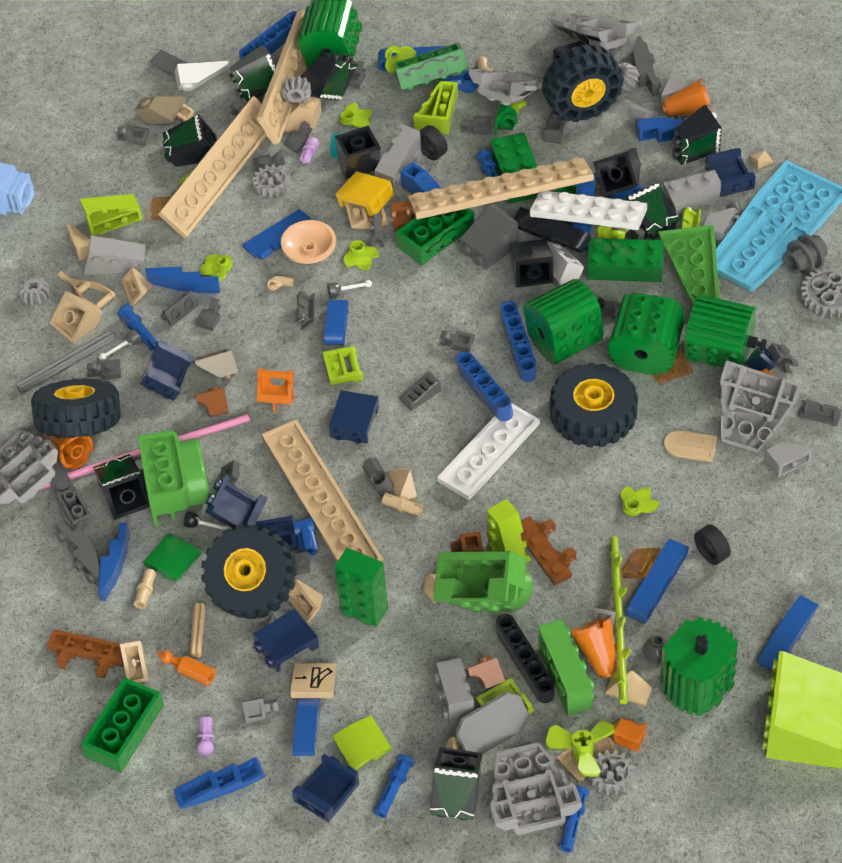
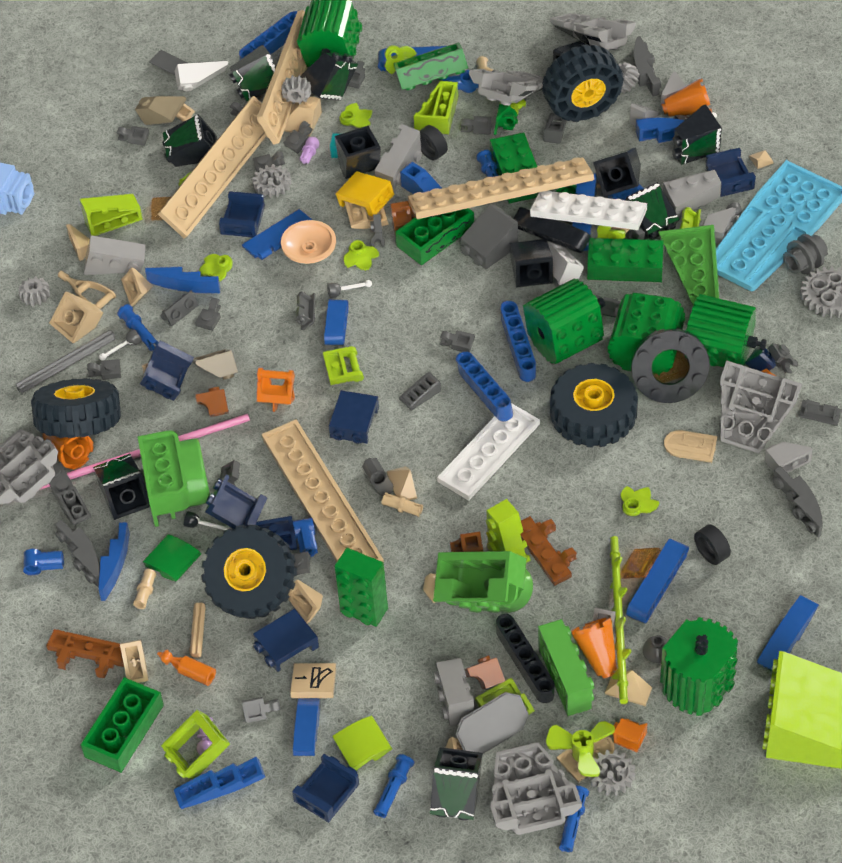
(36, 561): none -> blue piece
(183, 734): none -> lime window
(242, 214): none -> dark blue panel
(278, 282): tan arm -> none
(666, 340): none -> black plate
(804, 501): none -> dark grey slope

